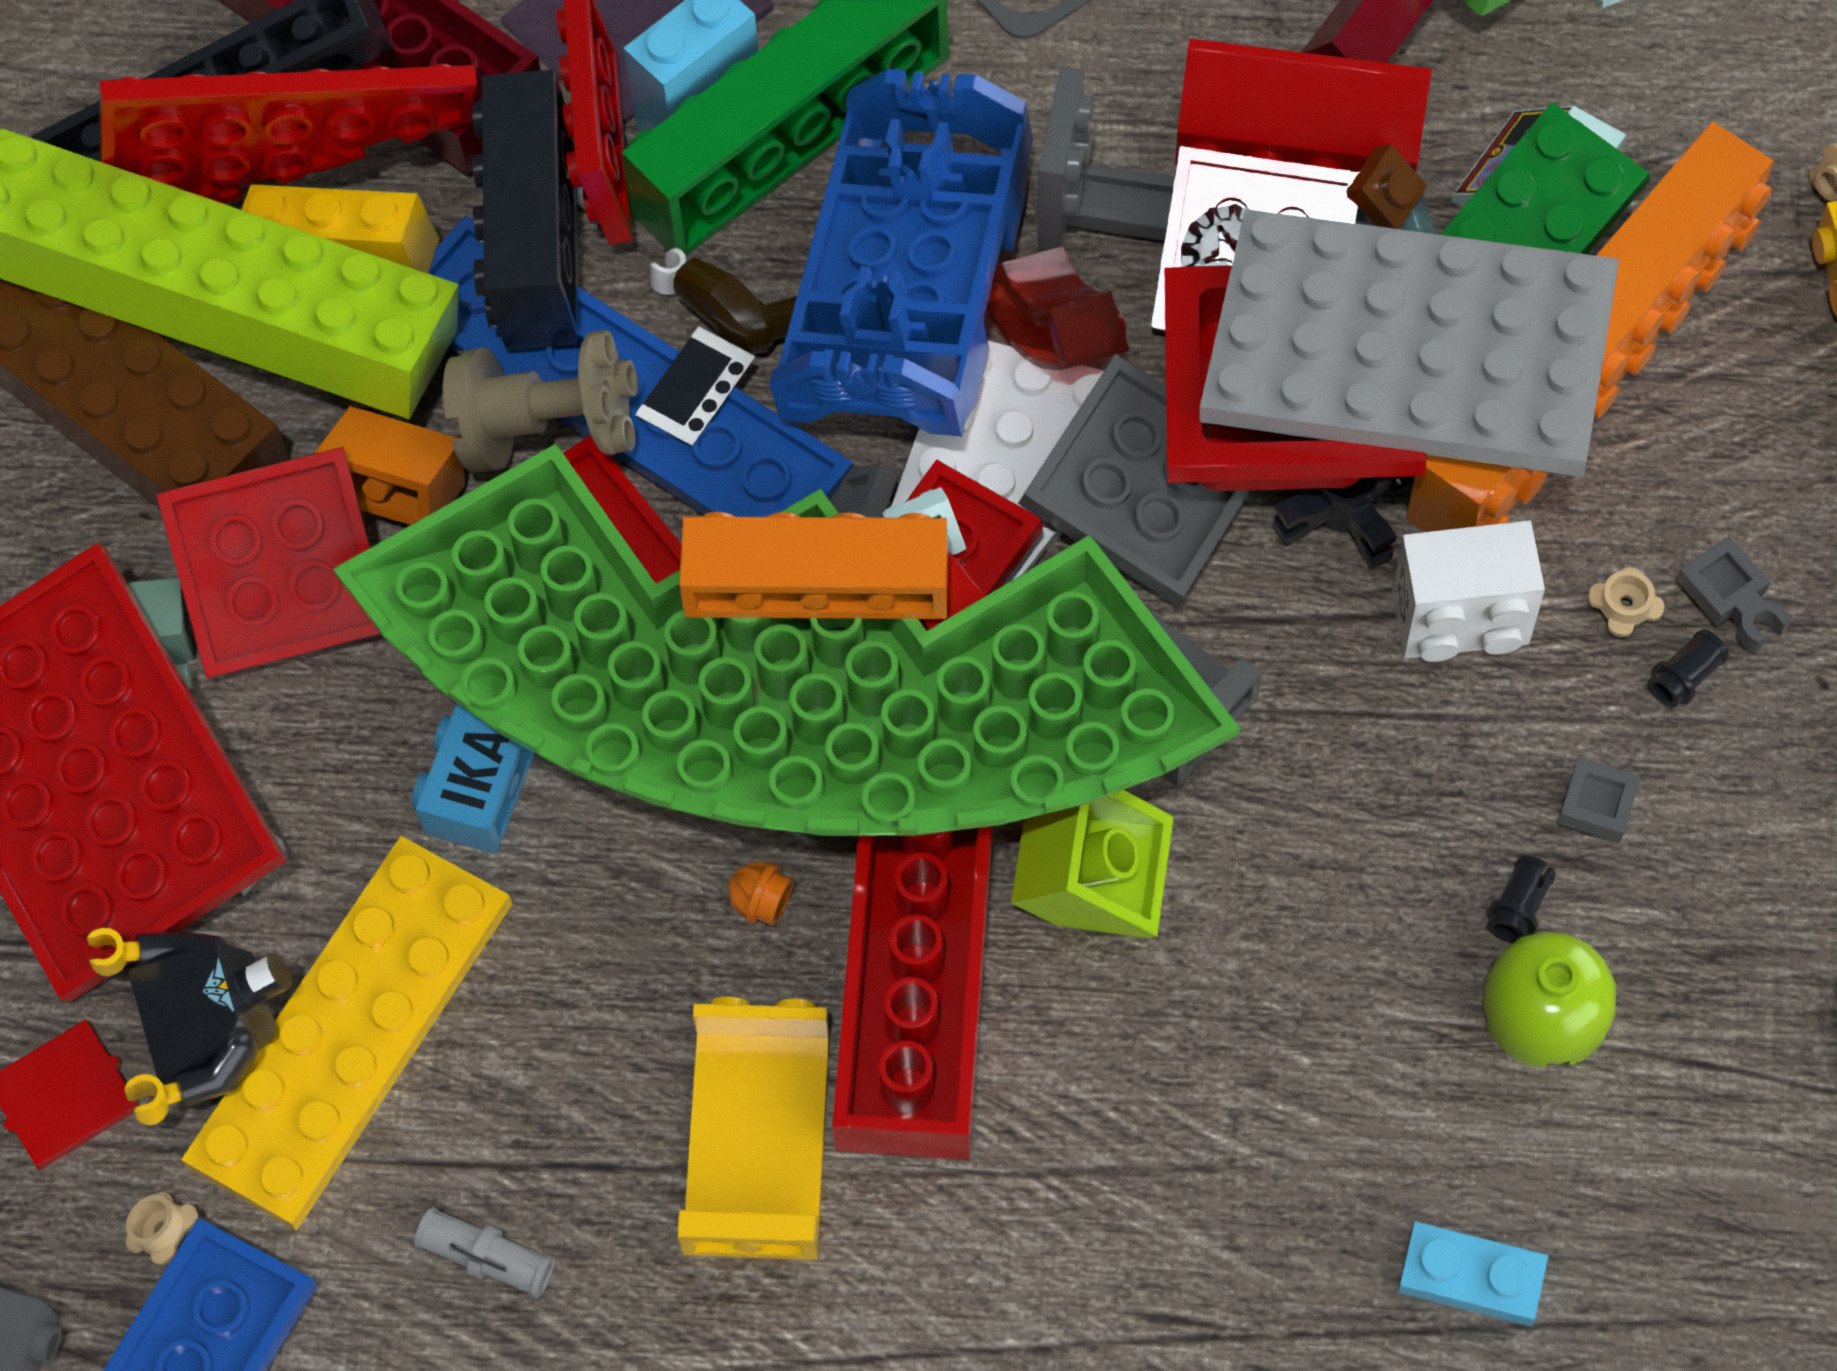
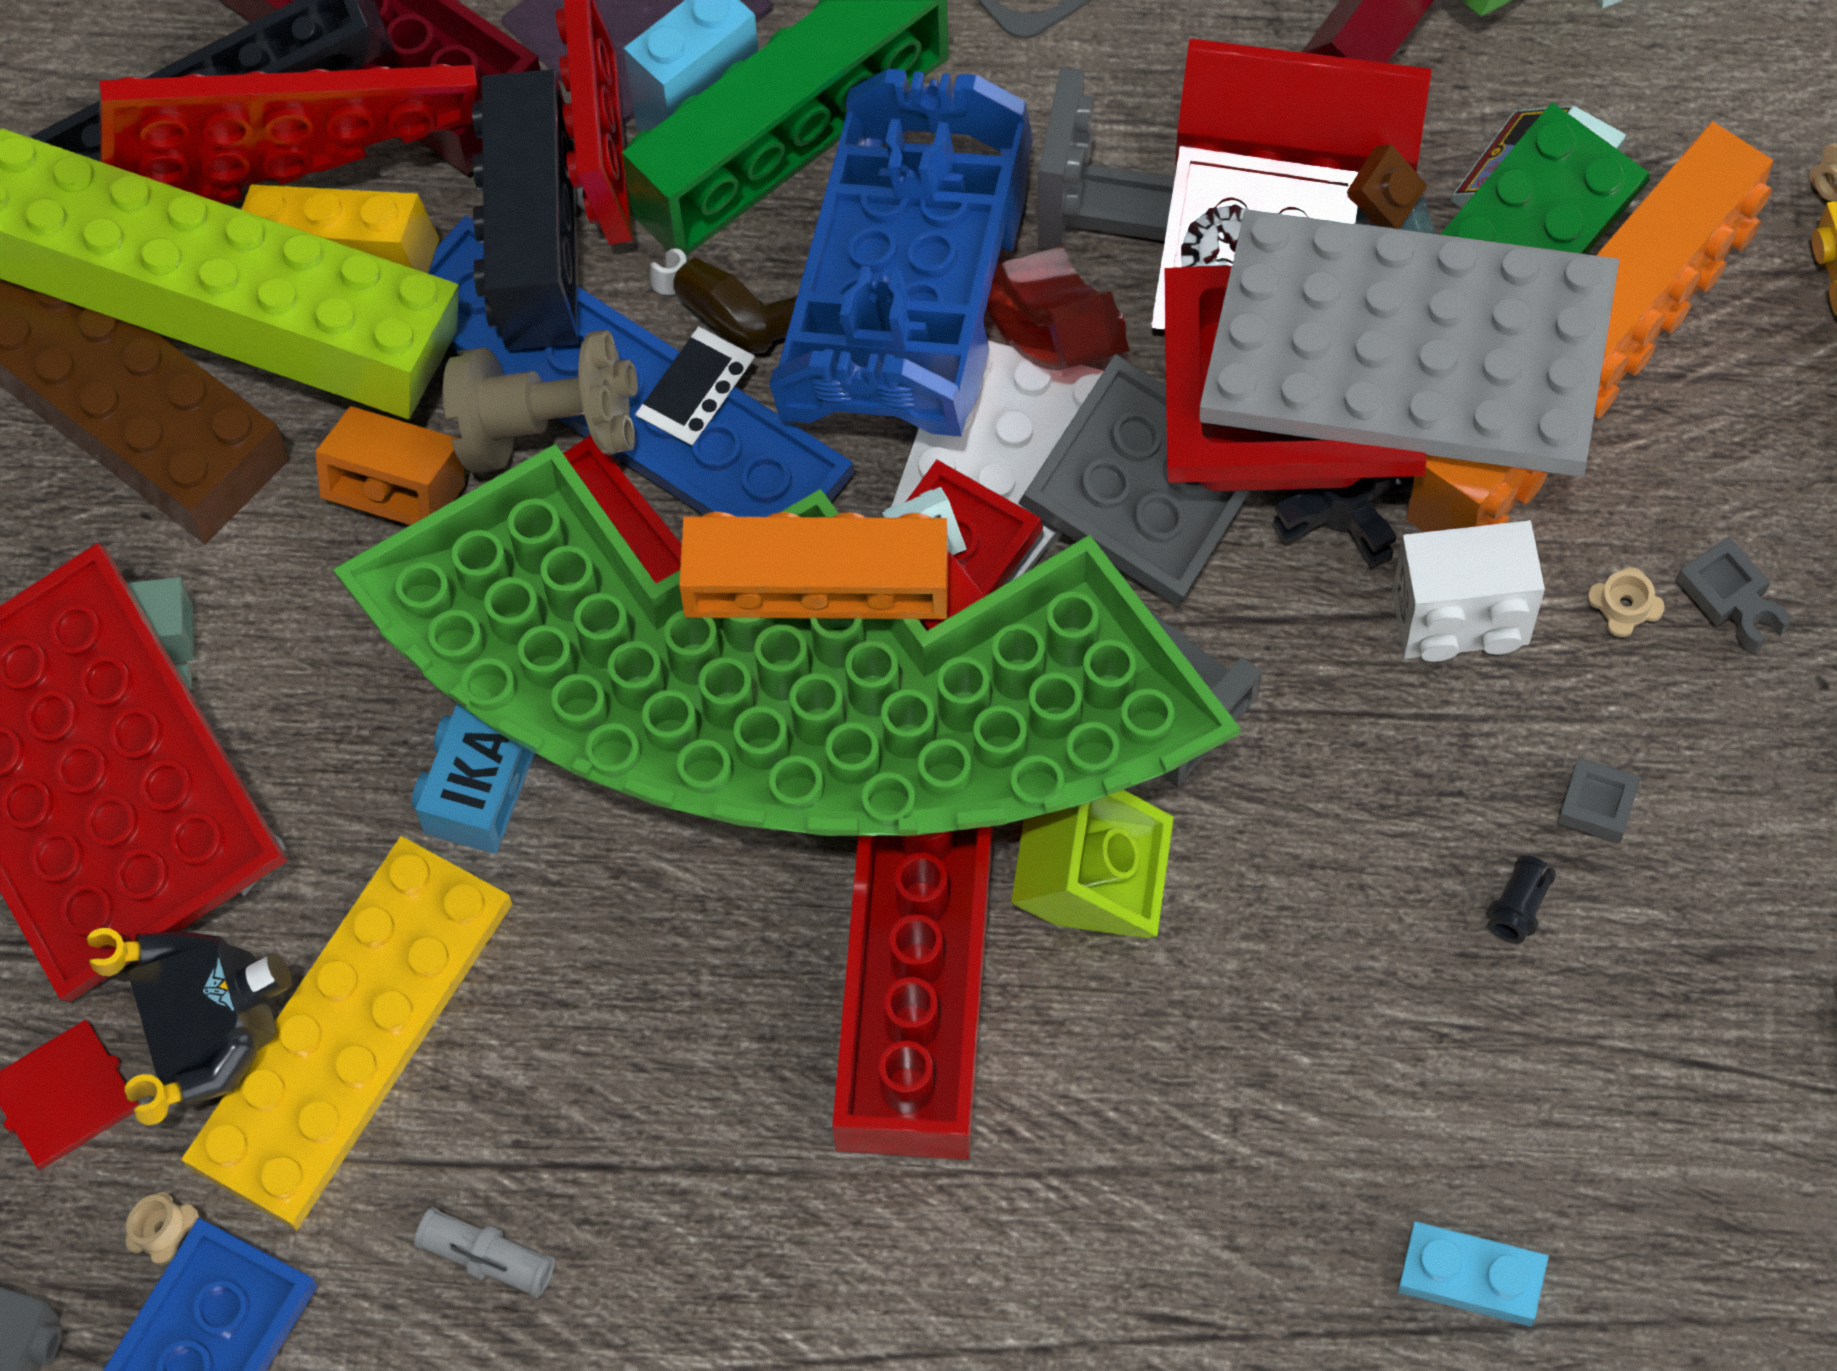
(262, 558): red plate -> none
(756, 1130): yellow panel -> none
(760, 892): orange plate -> none
(865, 491): dark grey plate -> none
(1549, 999): lime cylinder -> none
(1676, 680): black pin -> none

